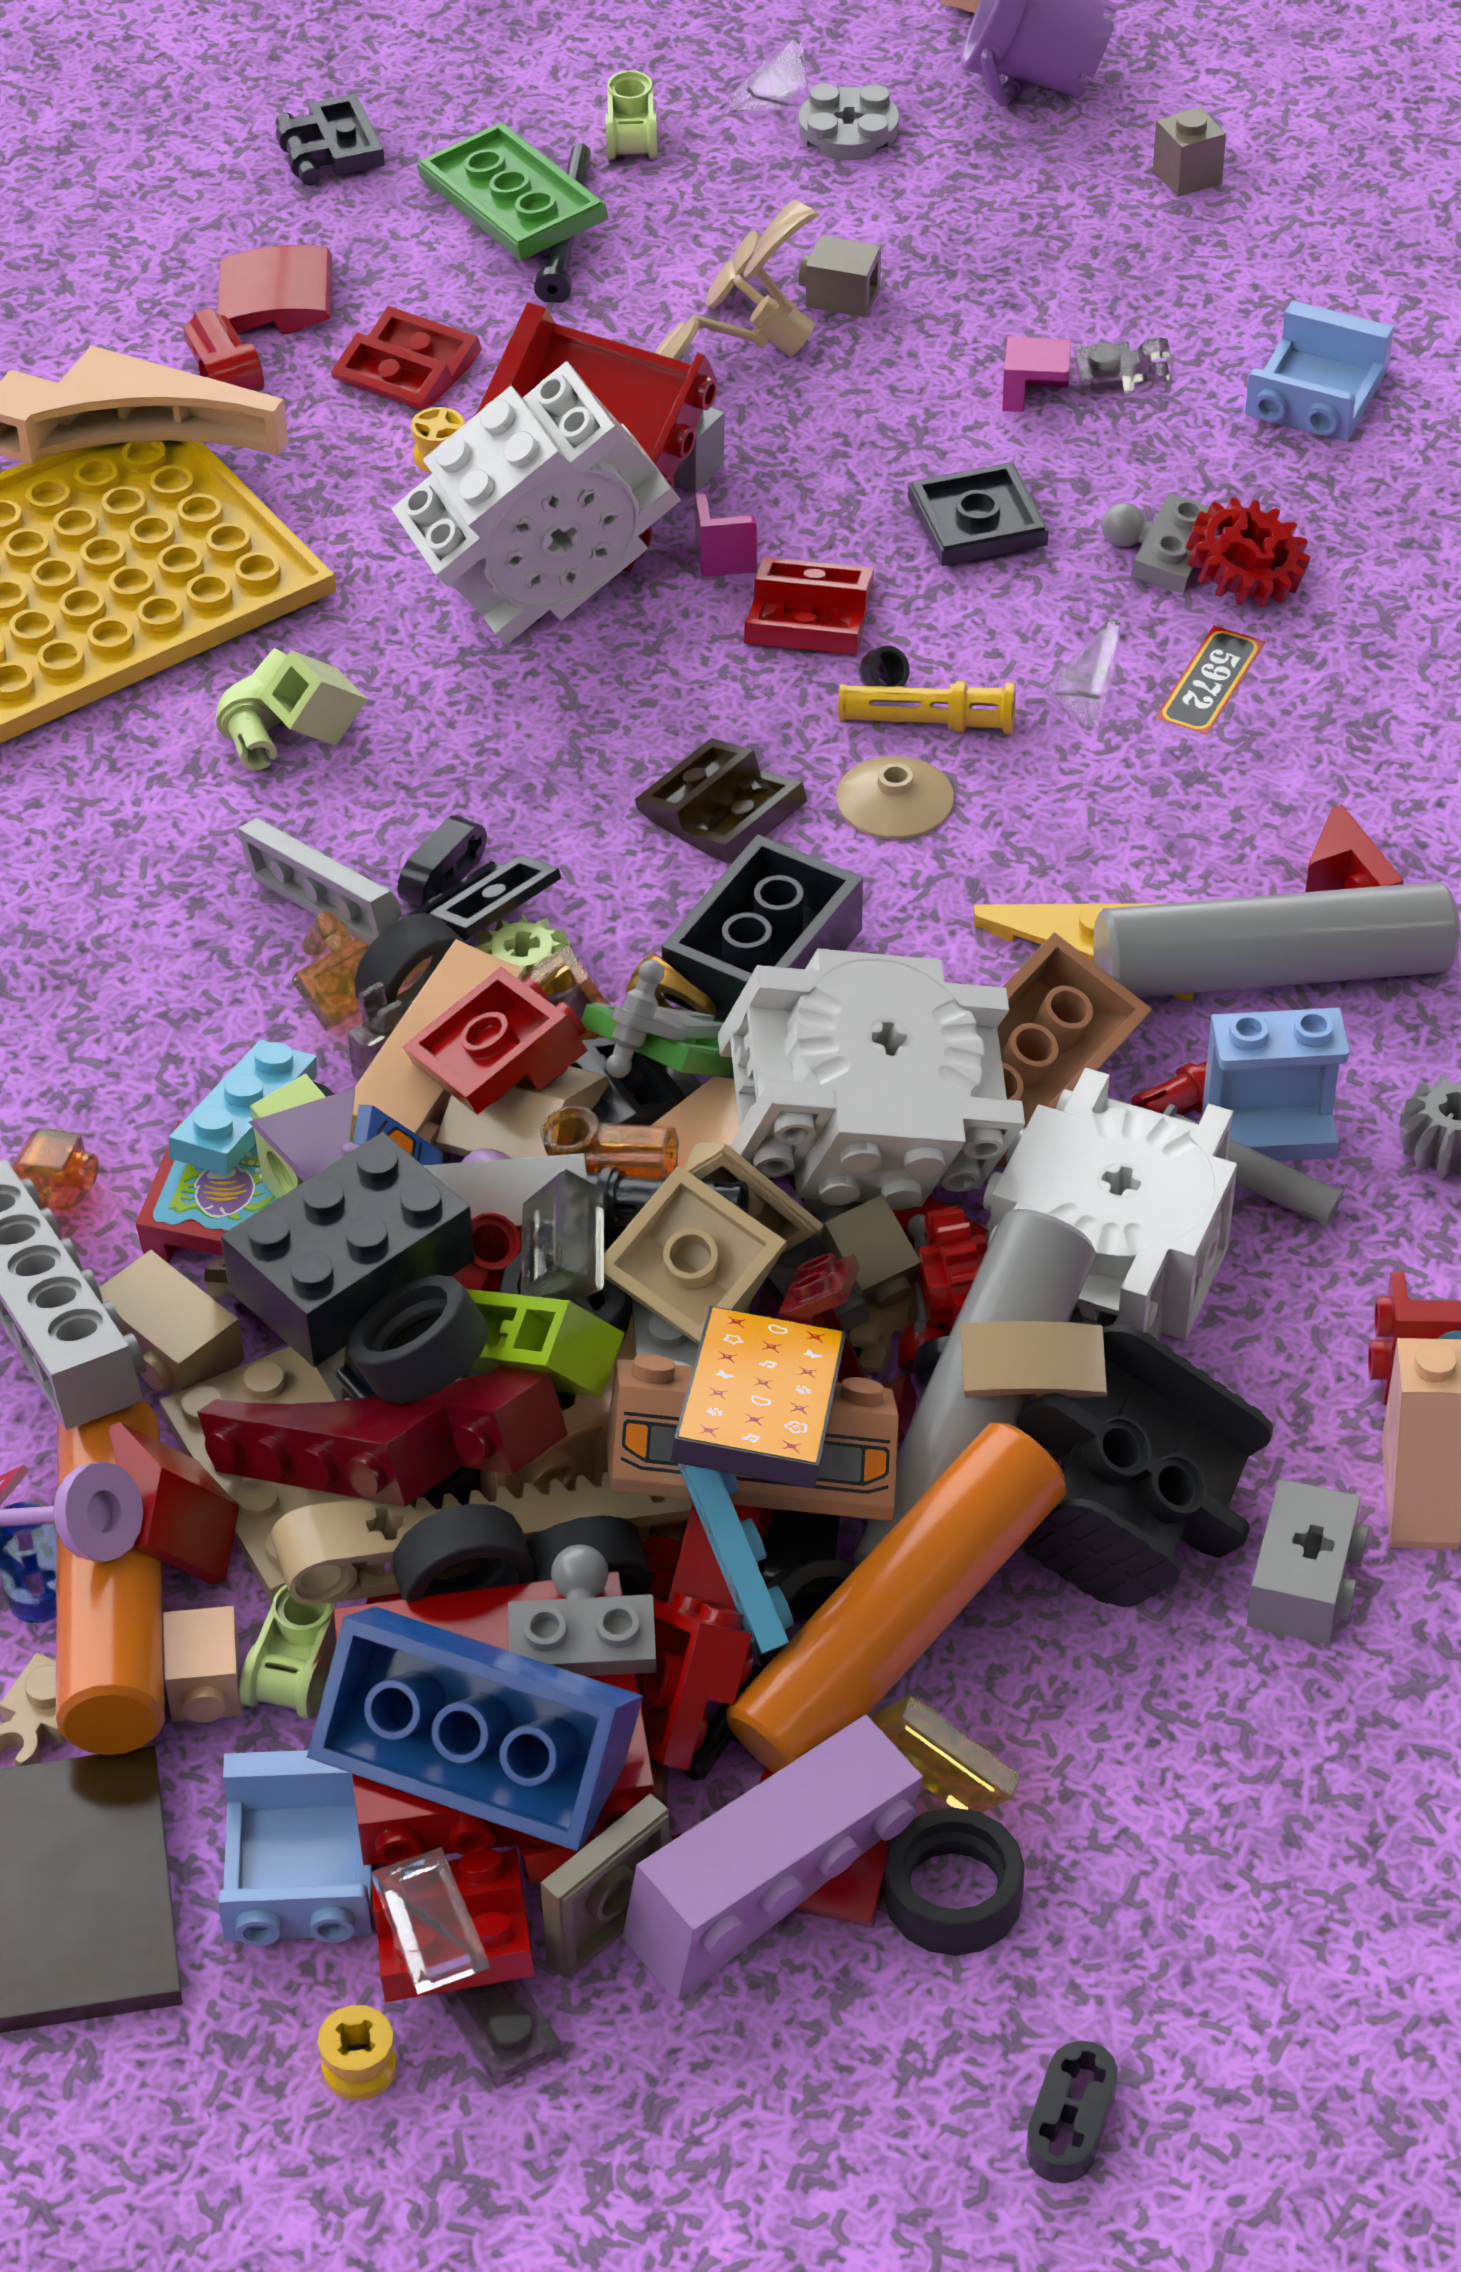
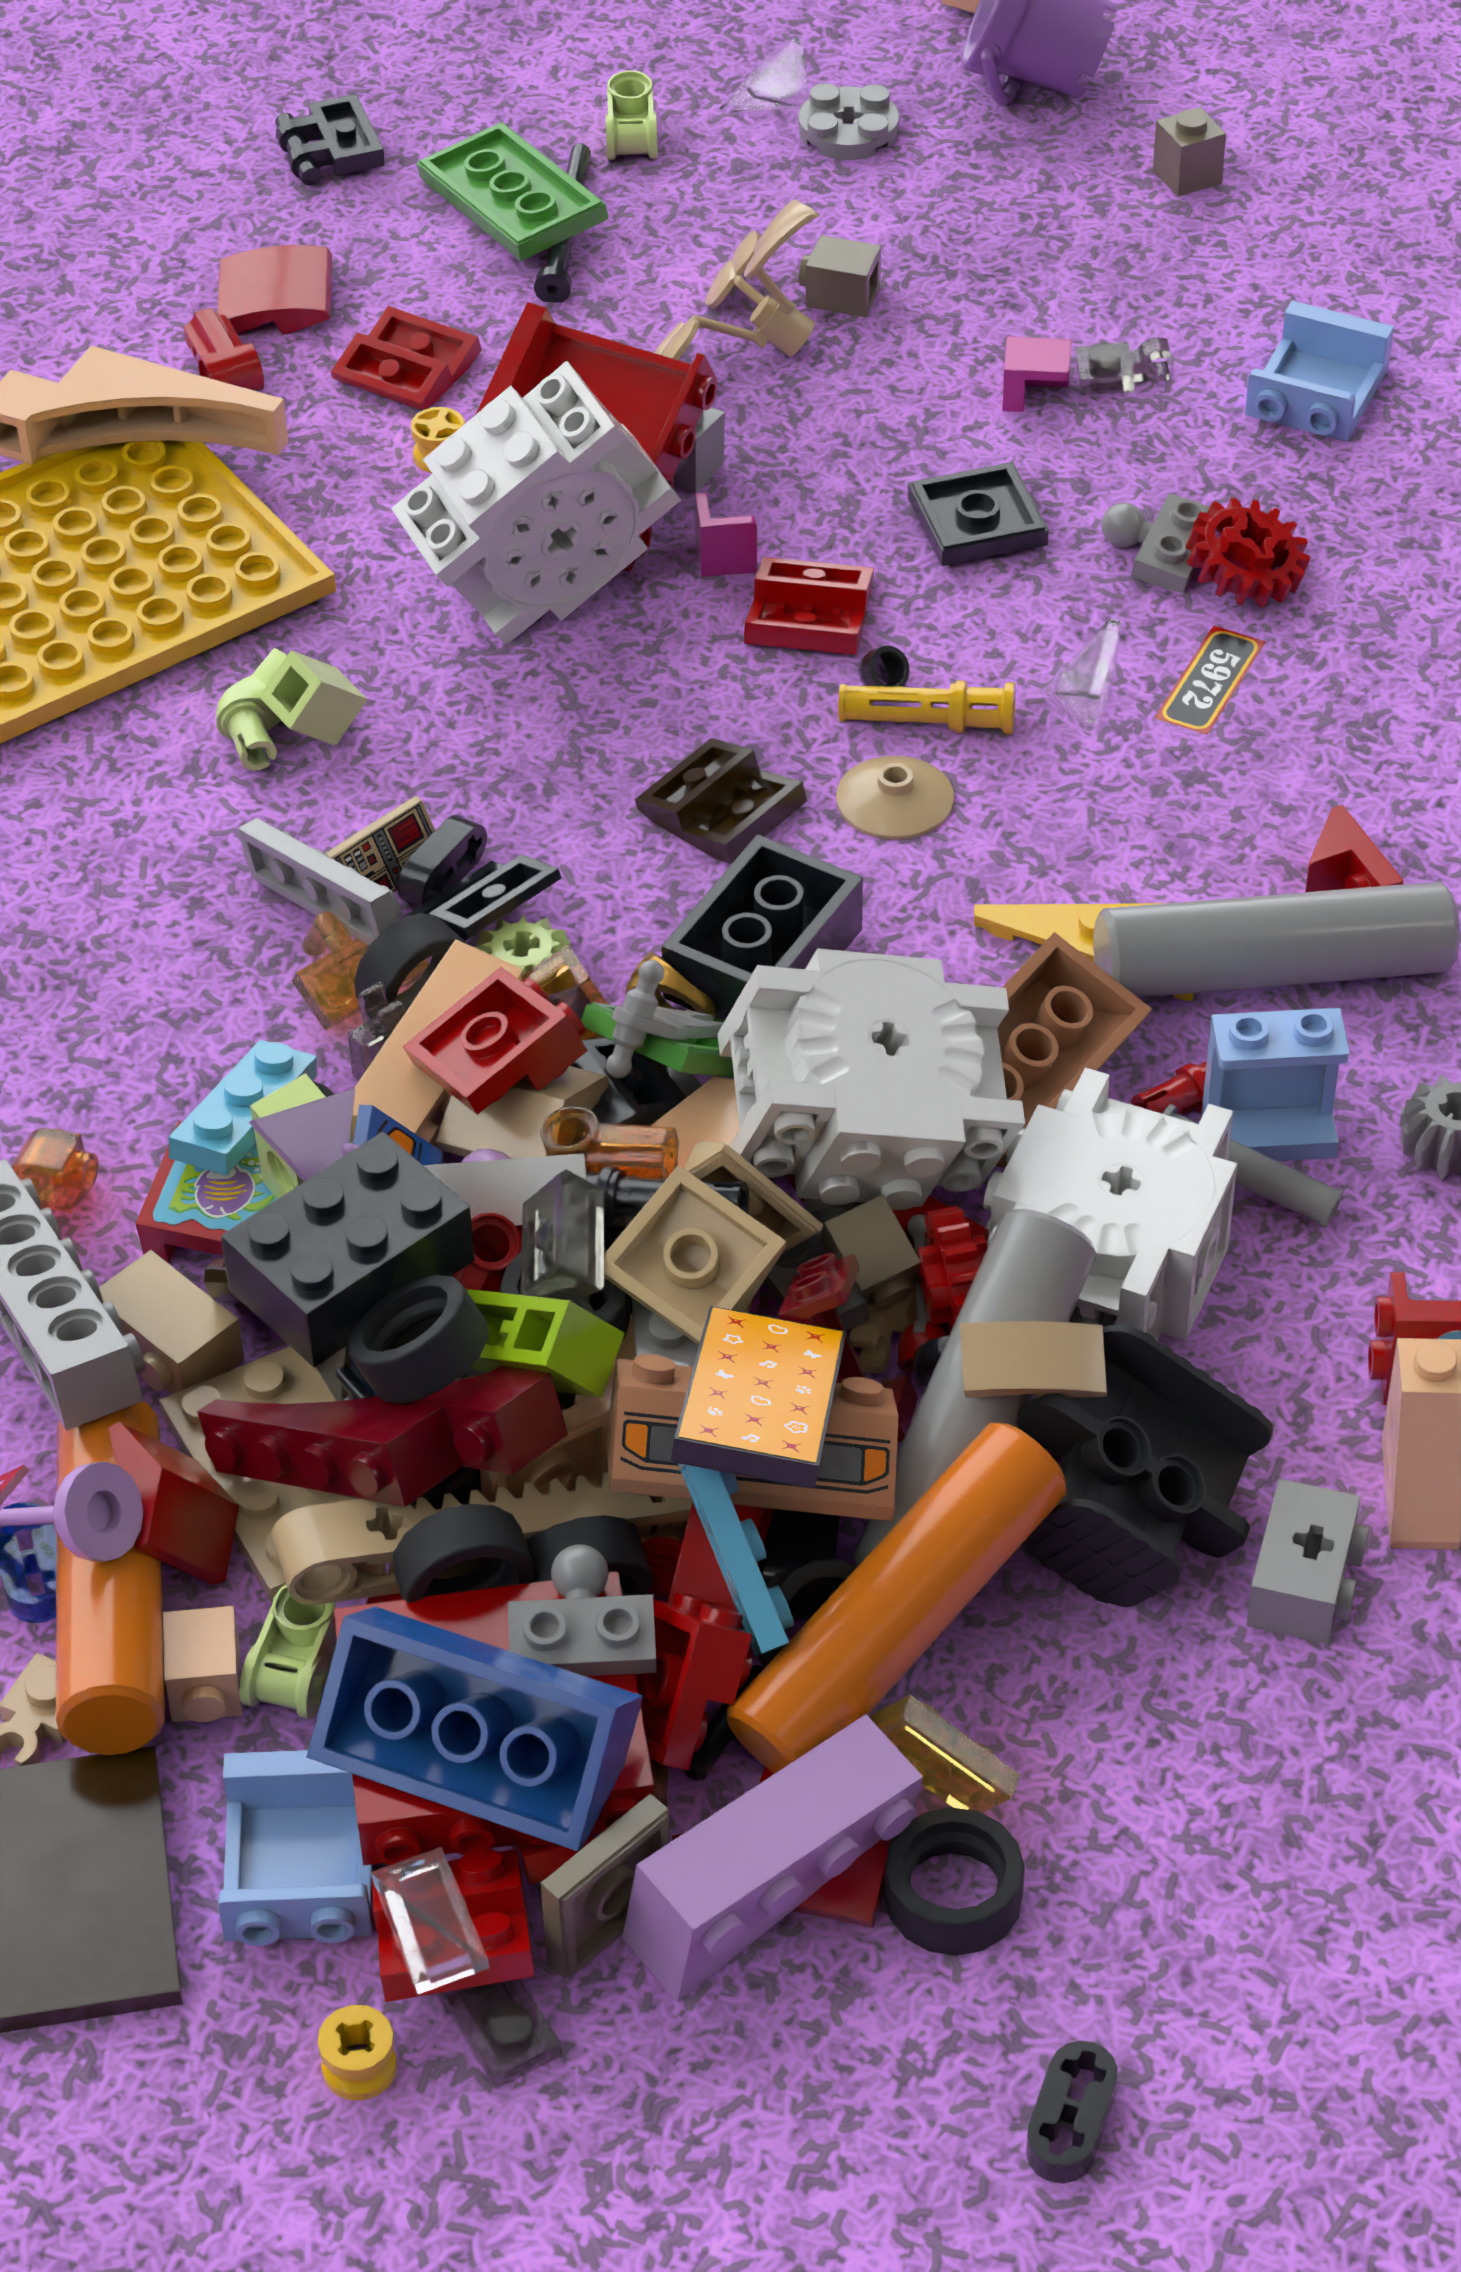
(386, 843): none -> slope

